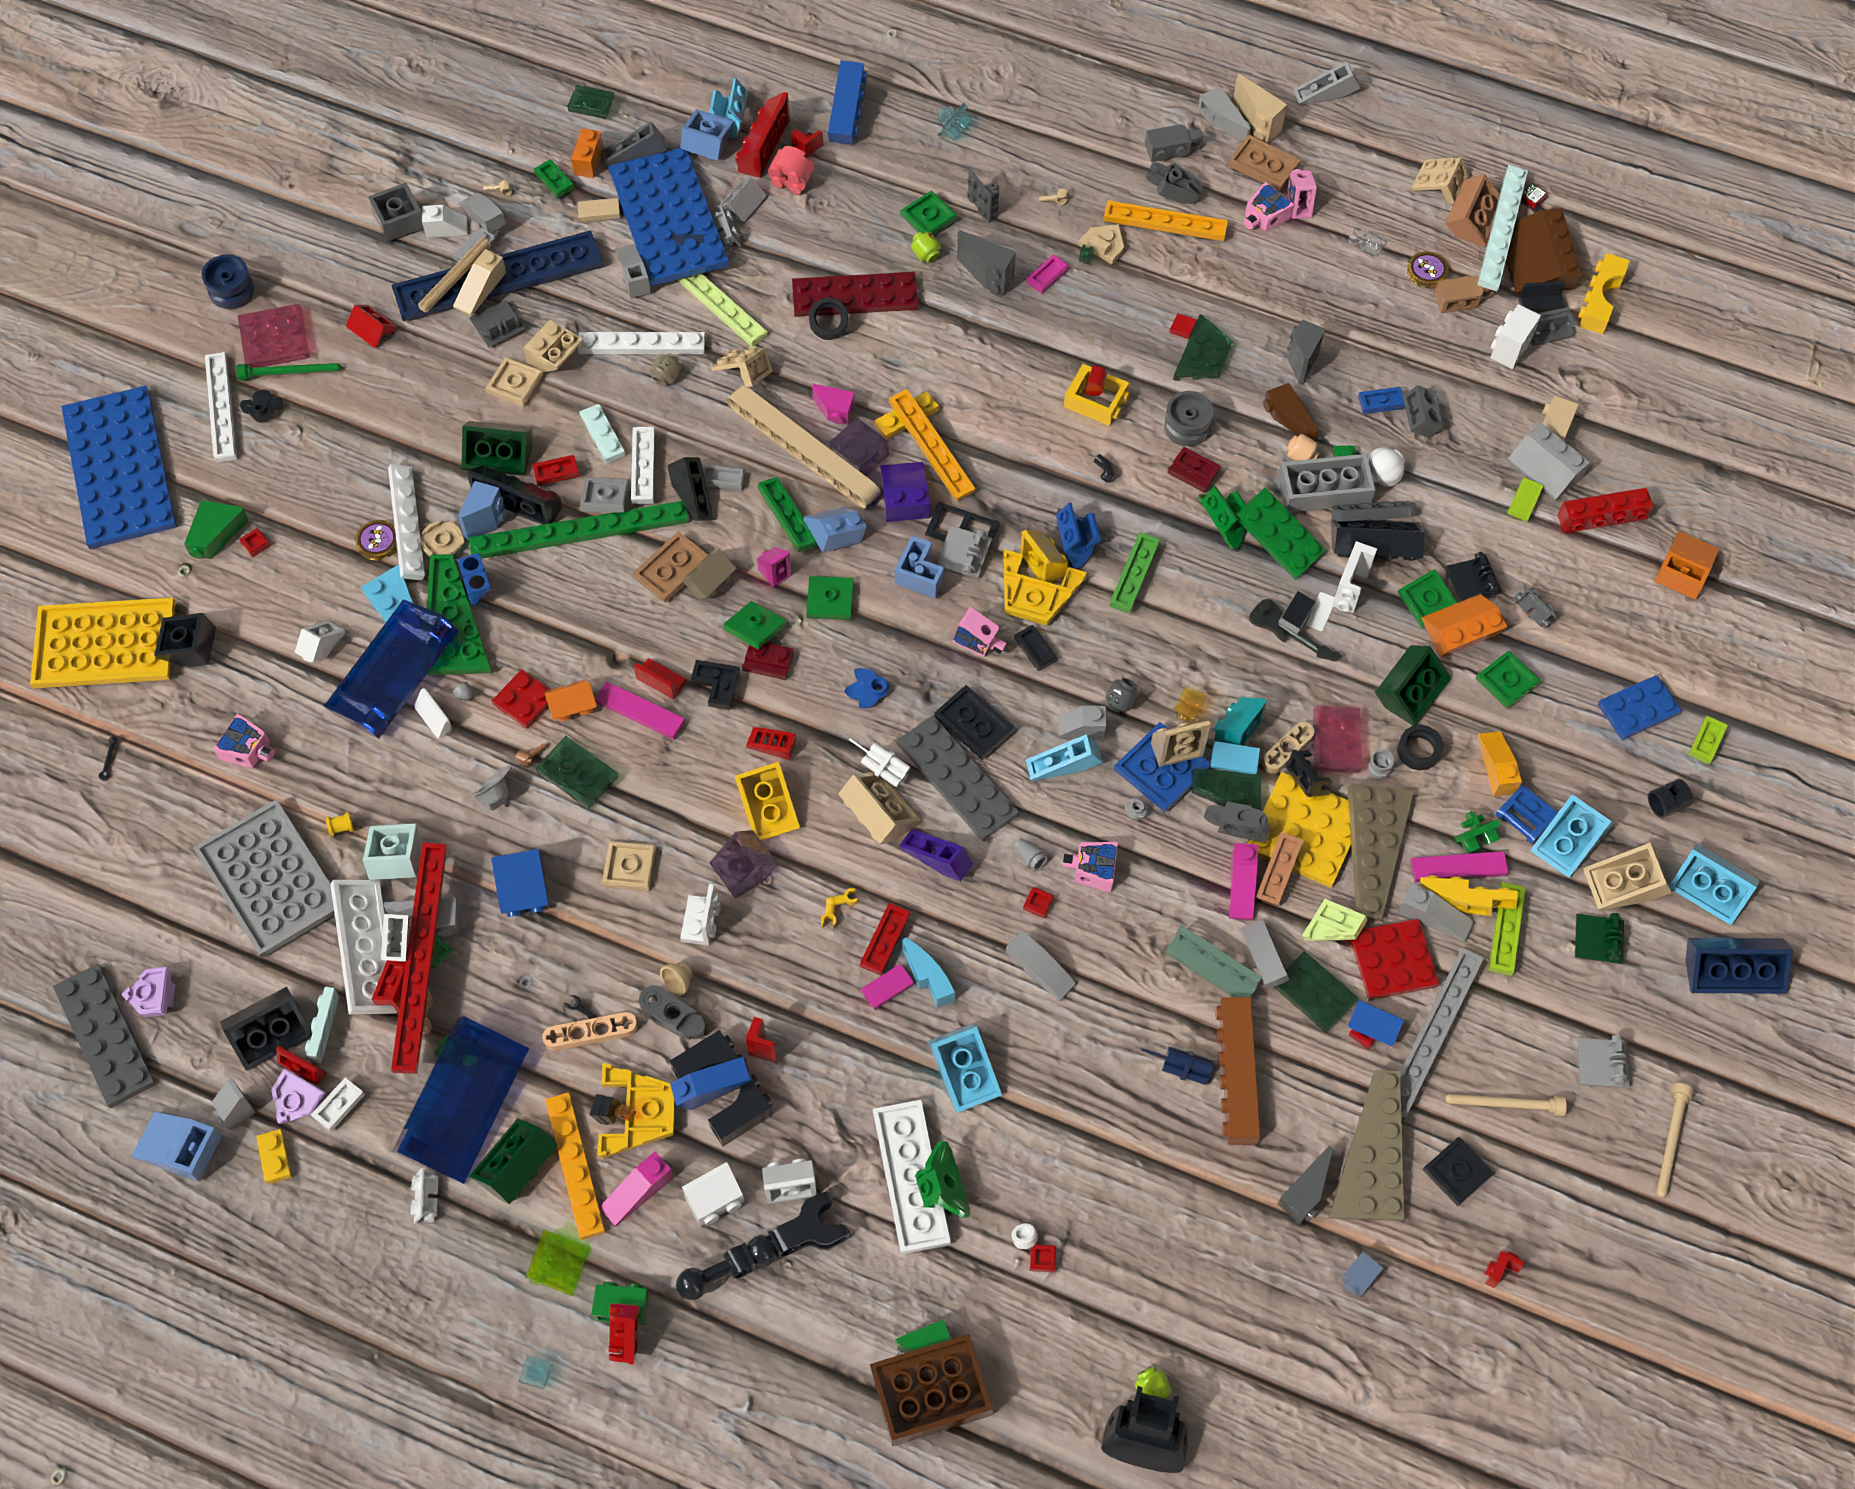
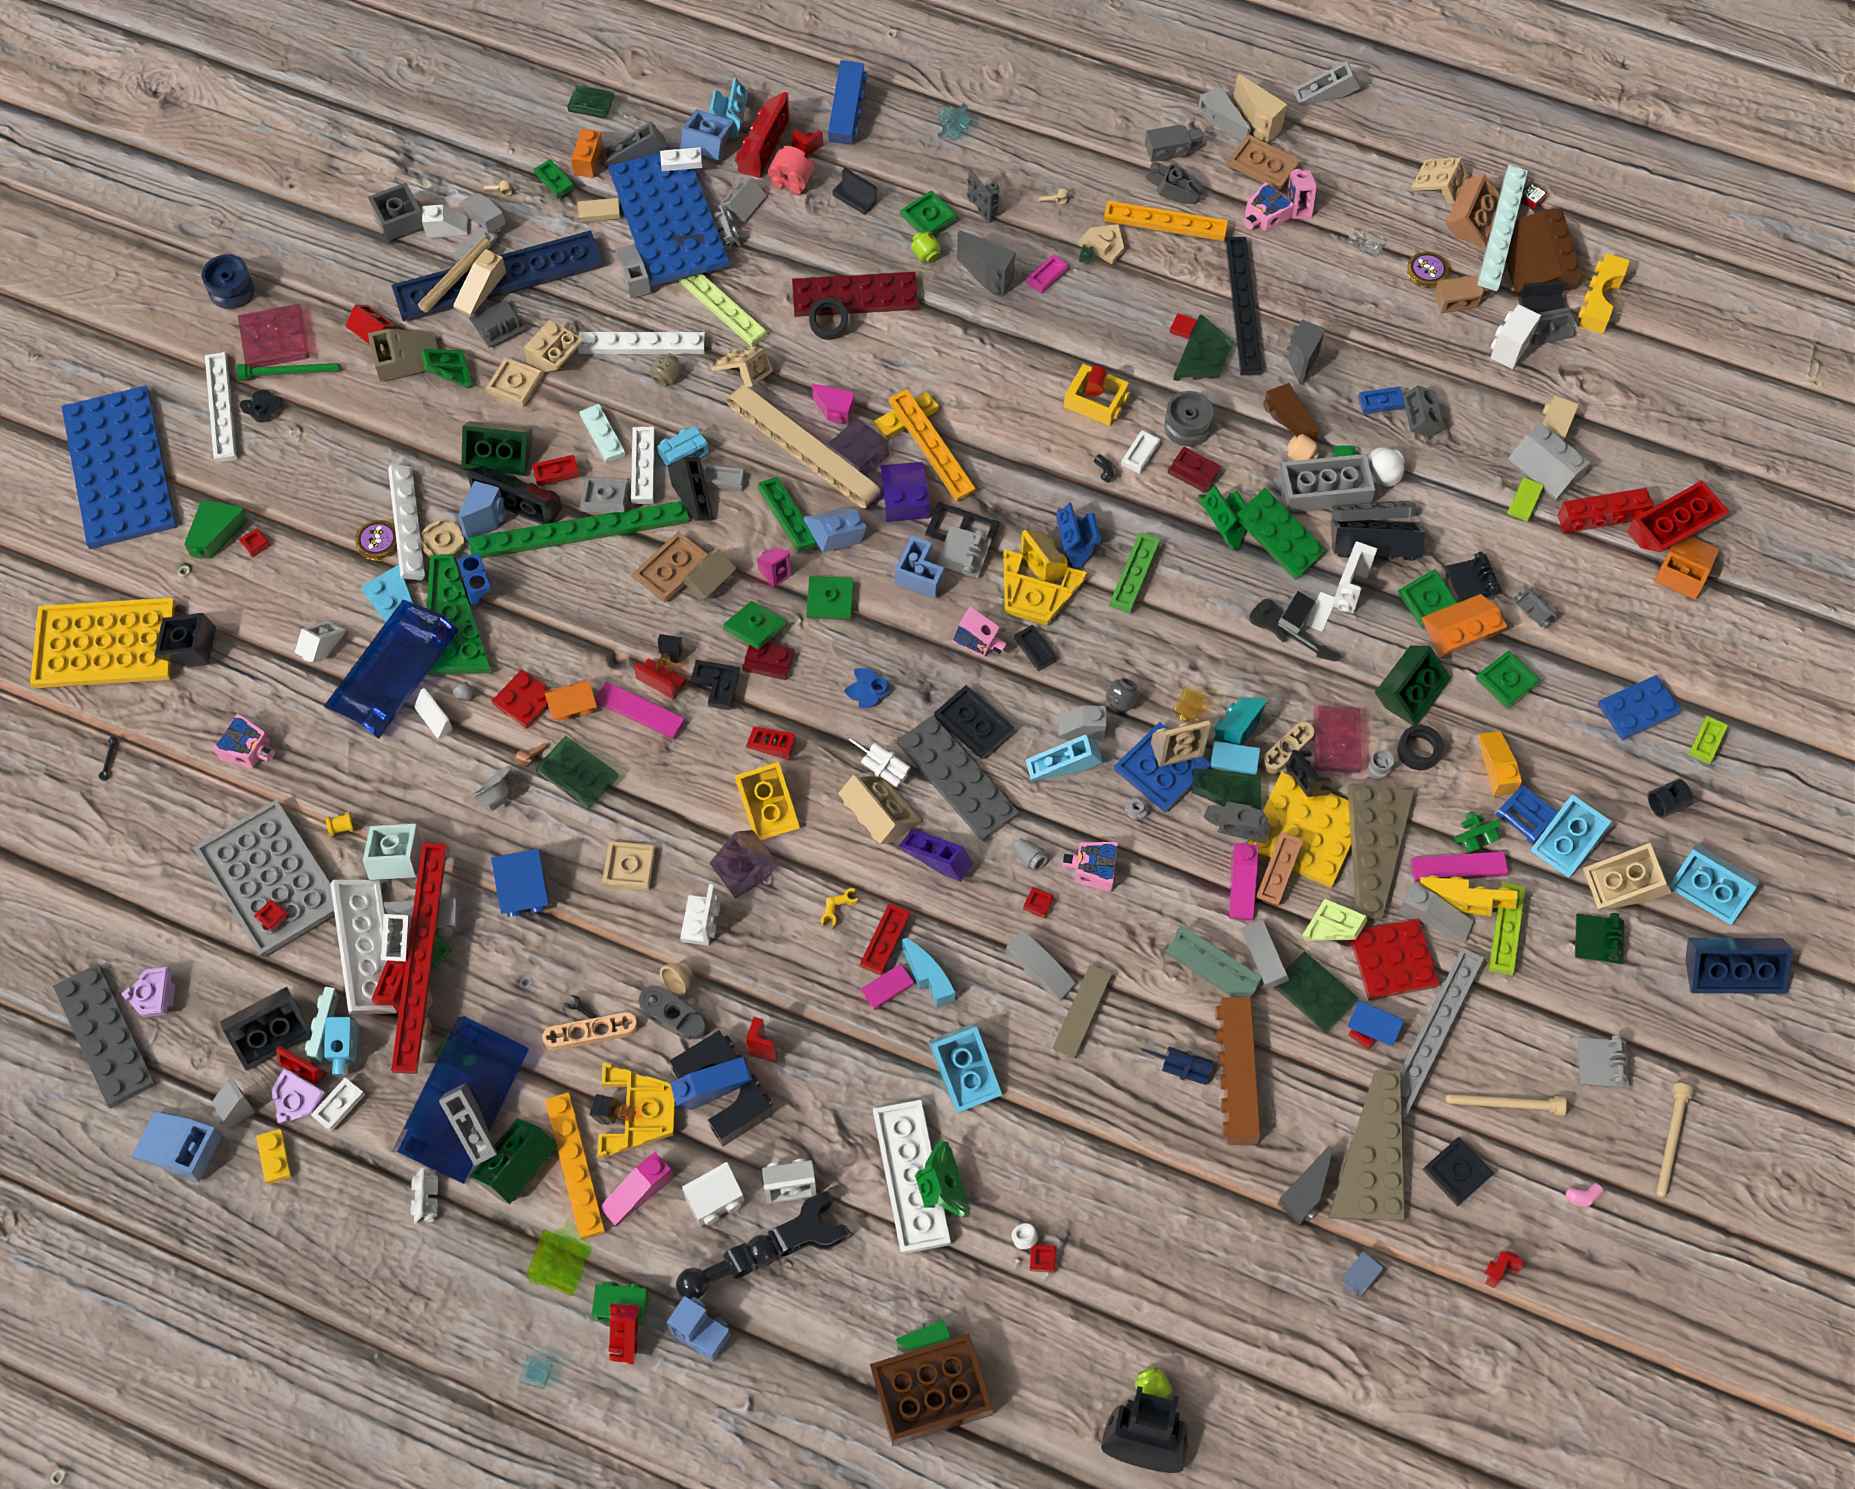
(271, 915): none -> red tile
(339, 1034): none -> medium azure torso
(399, 351): none -> dark tan slope
(447, 365): none -> green wing
(468, 1123): none -> light grey slope
(670, 650): none -> black piece
(681, 159): none -> white plate
(685, 444): none -> medium azure brick
(697, 1329): none -> medium blue brick
(856, 192): none -> black panel
(1082, 1011): none -> dark tan tile
(1140, 452): none -> white tile
(1243, 306): none -> black tile
(1584, 1198): none -> bright pink arm
(1677, 518): none -> red slope

